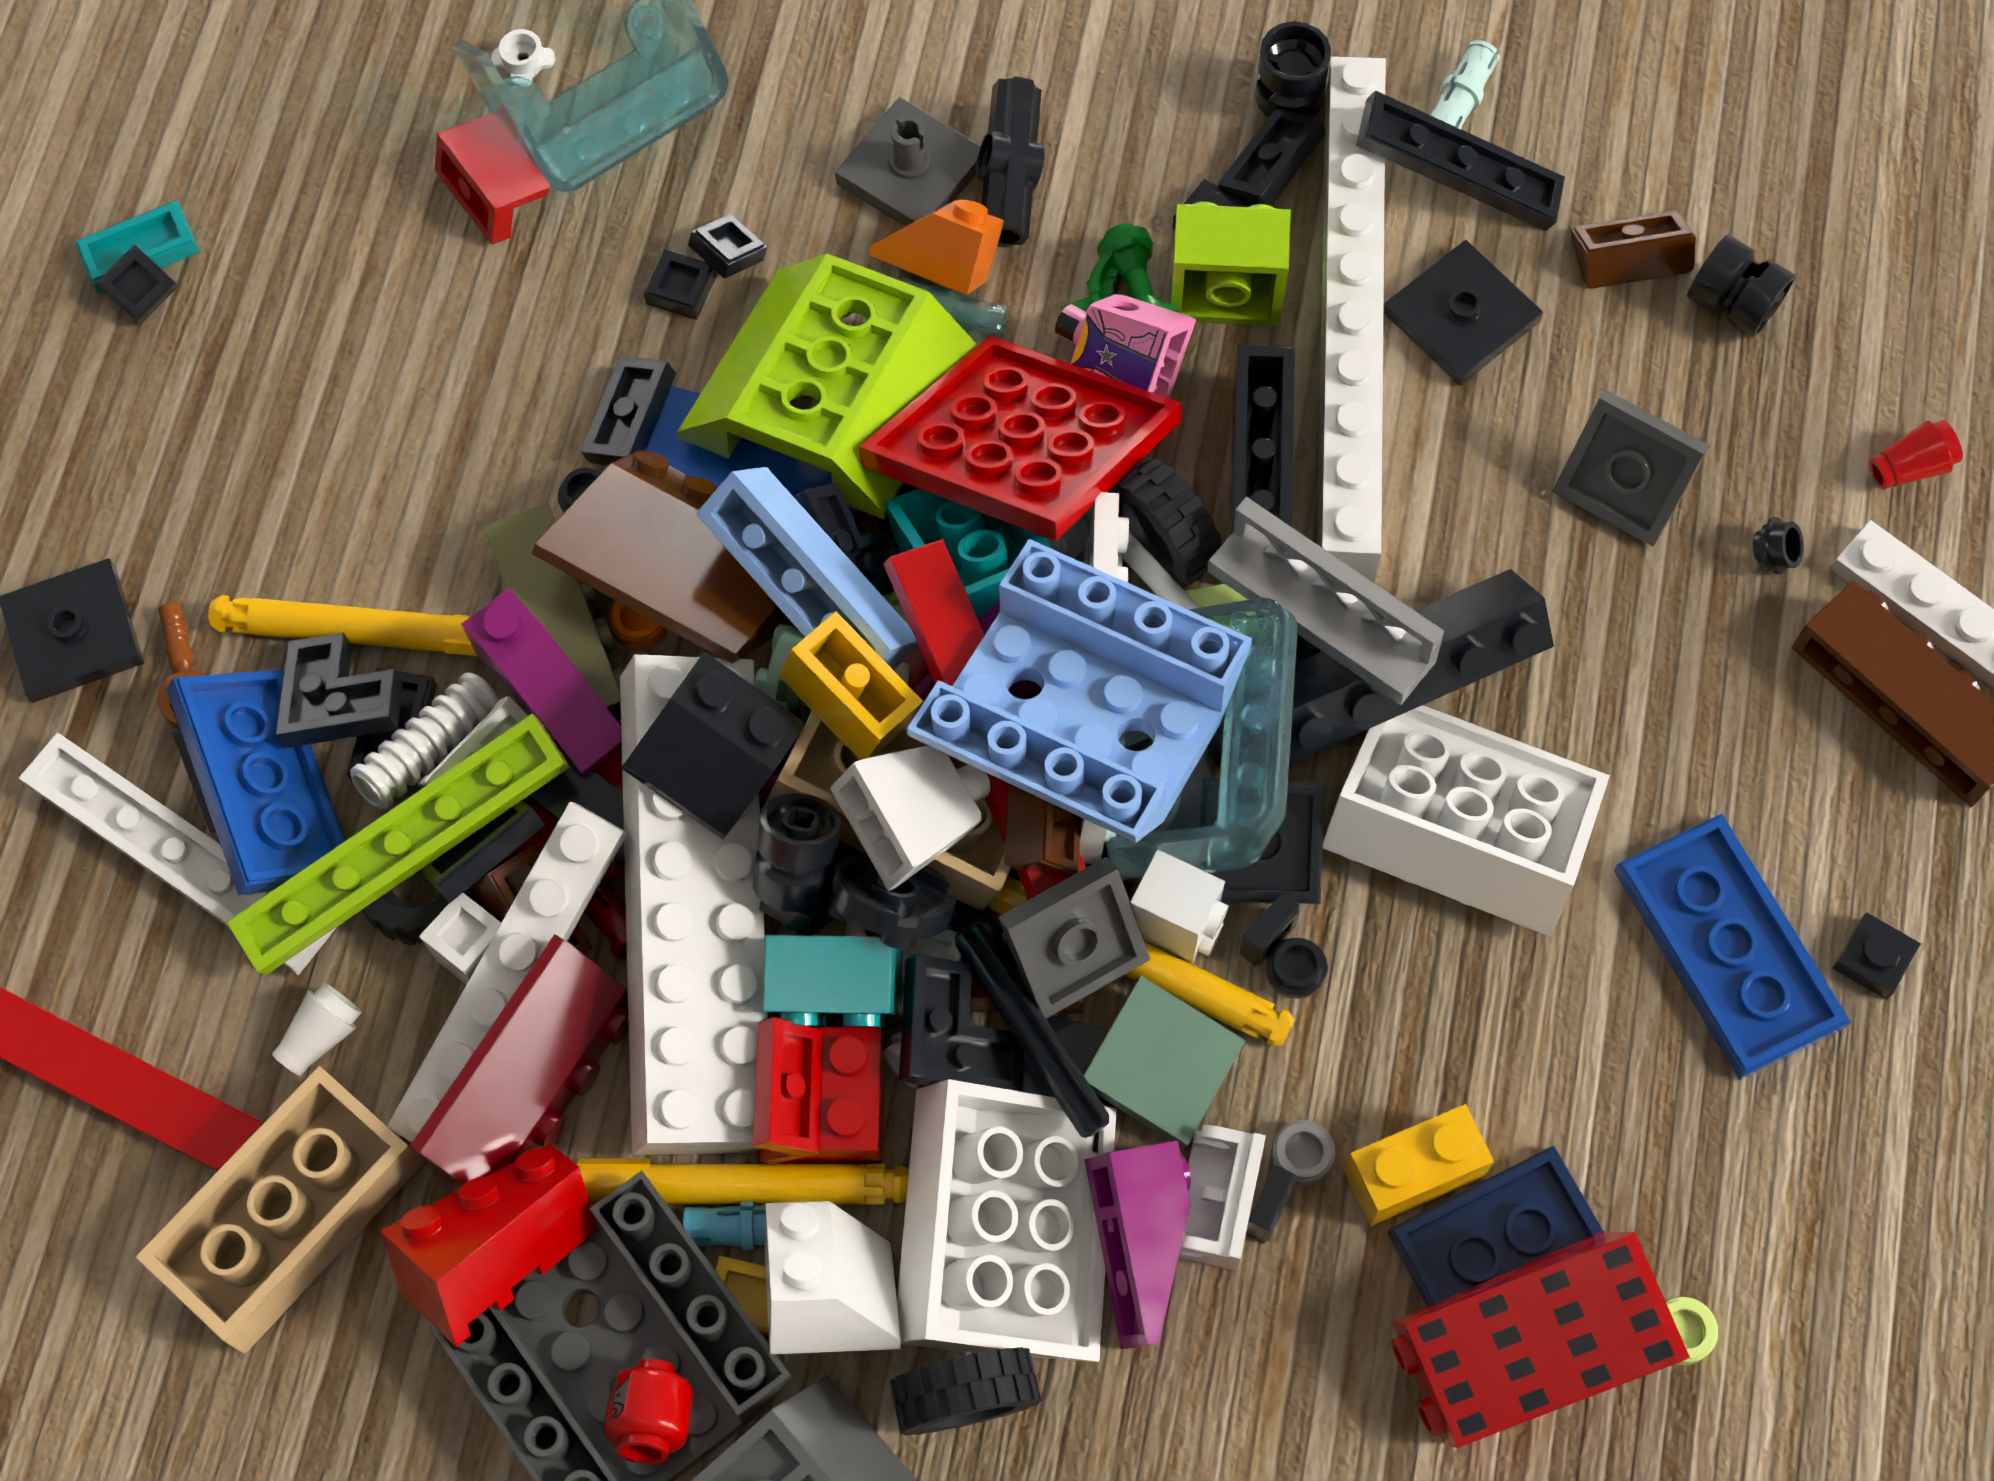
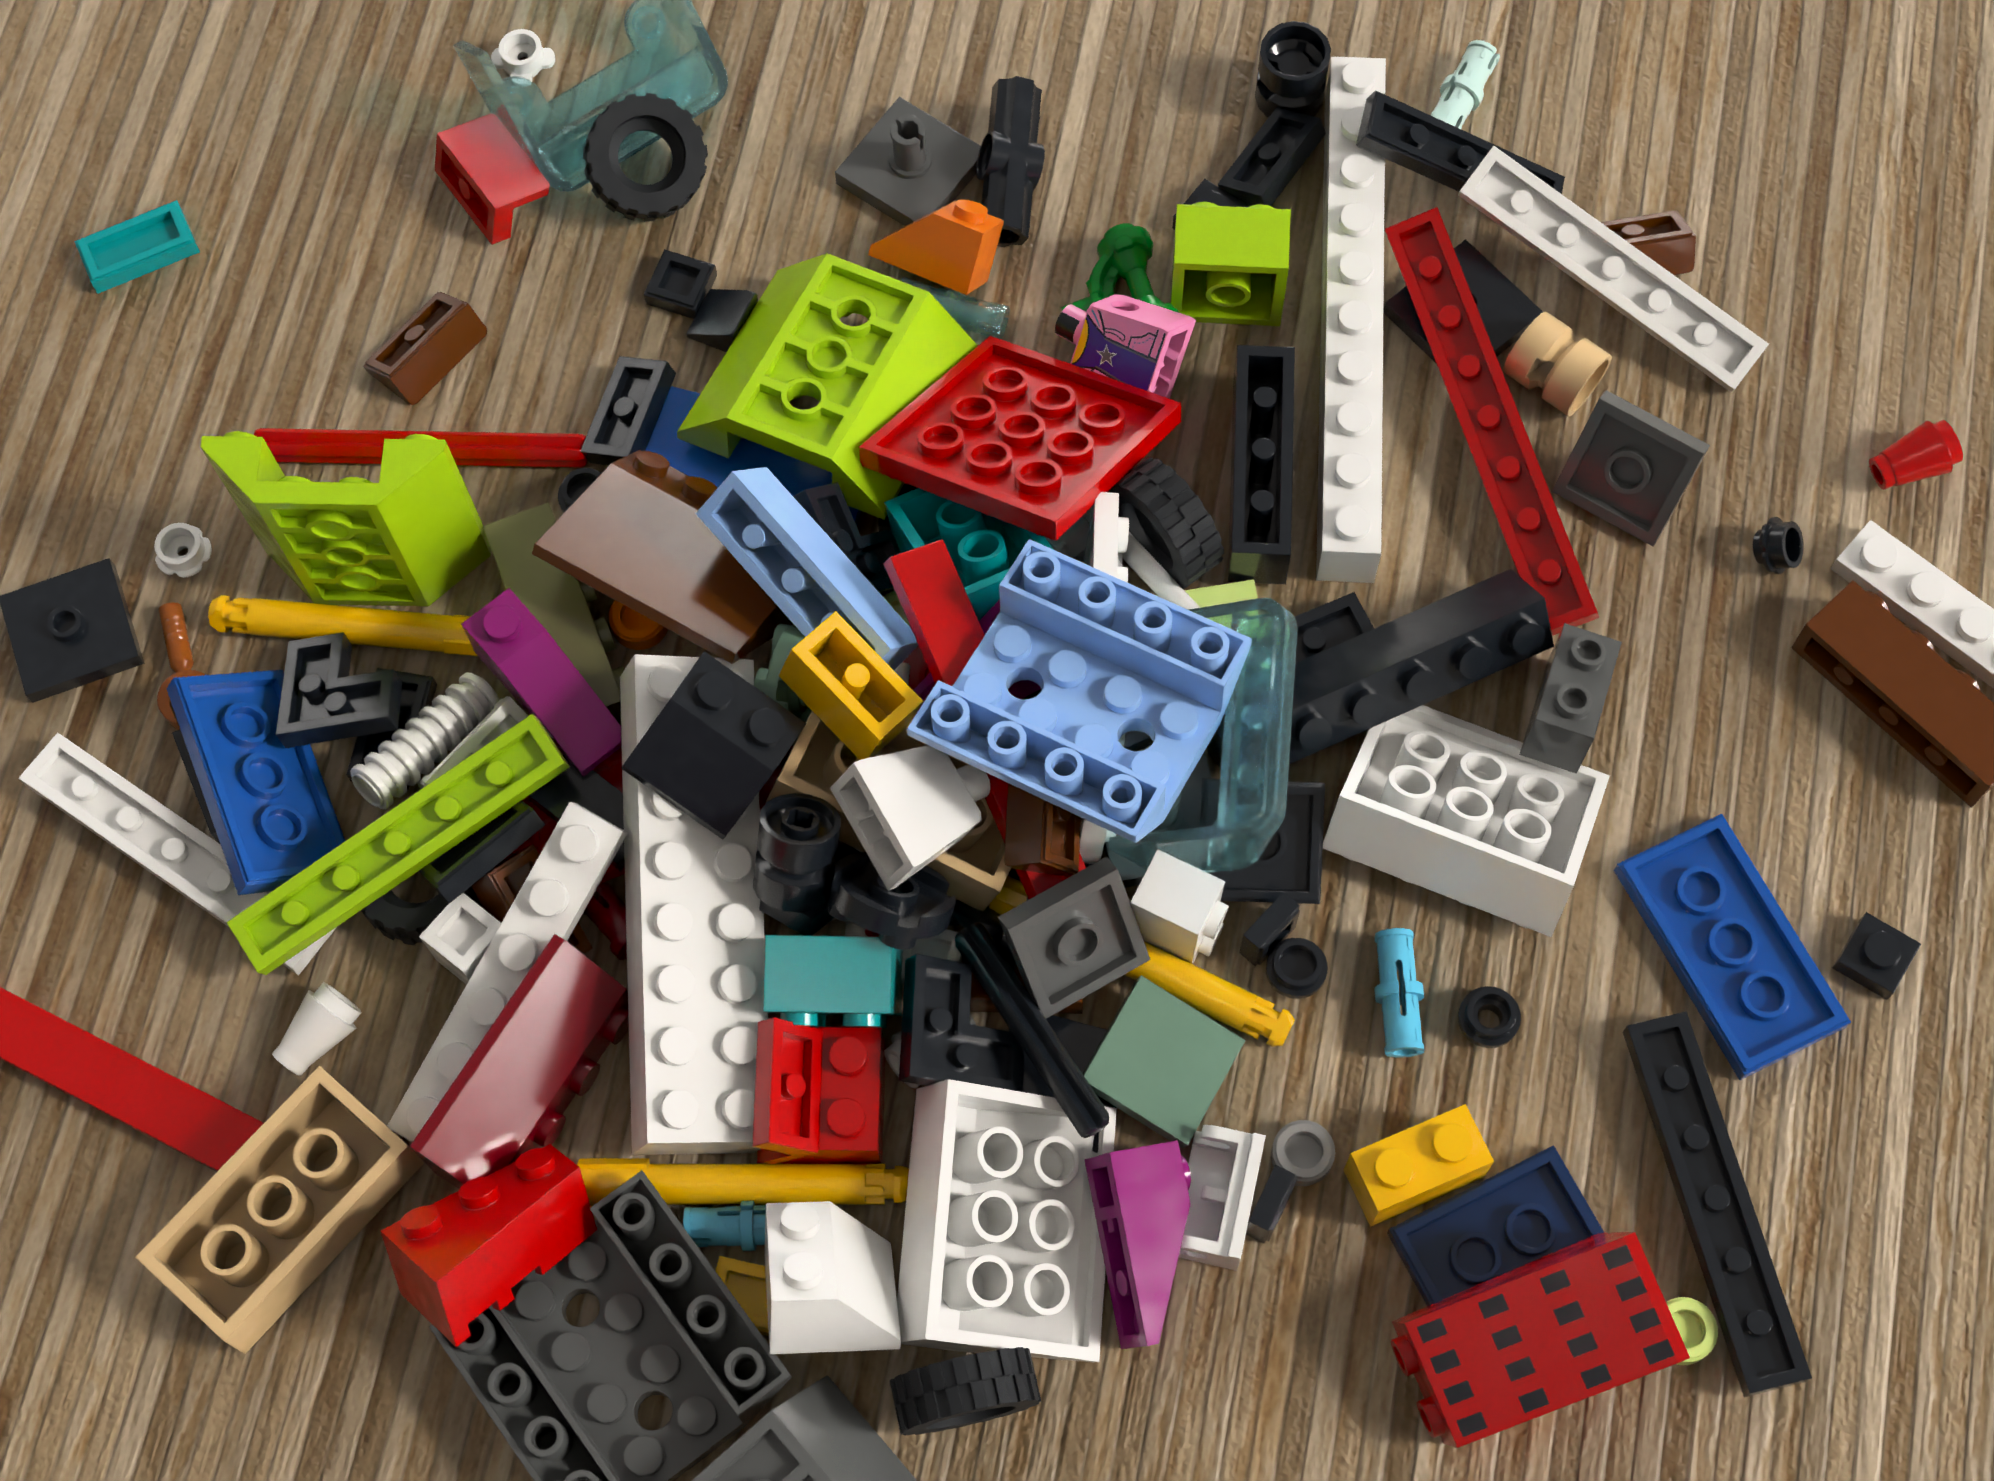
(137, 284): black tile -> none
(174, 539): none -> white plate
(358, 537): none -> lime slope
(427, 347): none -> reddish brown slope
(465, 447): none -> red axle
(648, 1412): red head -> none
(668, 122): none -> black tyre
(721, 317): none -> black slope
(727, 245): black tile -> none
(1330, 601): light grey fence -> none
(1402, 1031): none -> medium azure pin
(1490, 418): none -> red plate
(1496, 1001): none -> black plate
(1556, 363): none -> tan wheel
(1570, 698): none -> dark grey brick
(1613, 269): none -> white plate
(1716, 1205): none -> black plate
(1741, 285): black wheel -> none

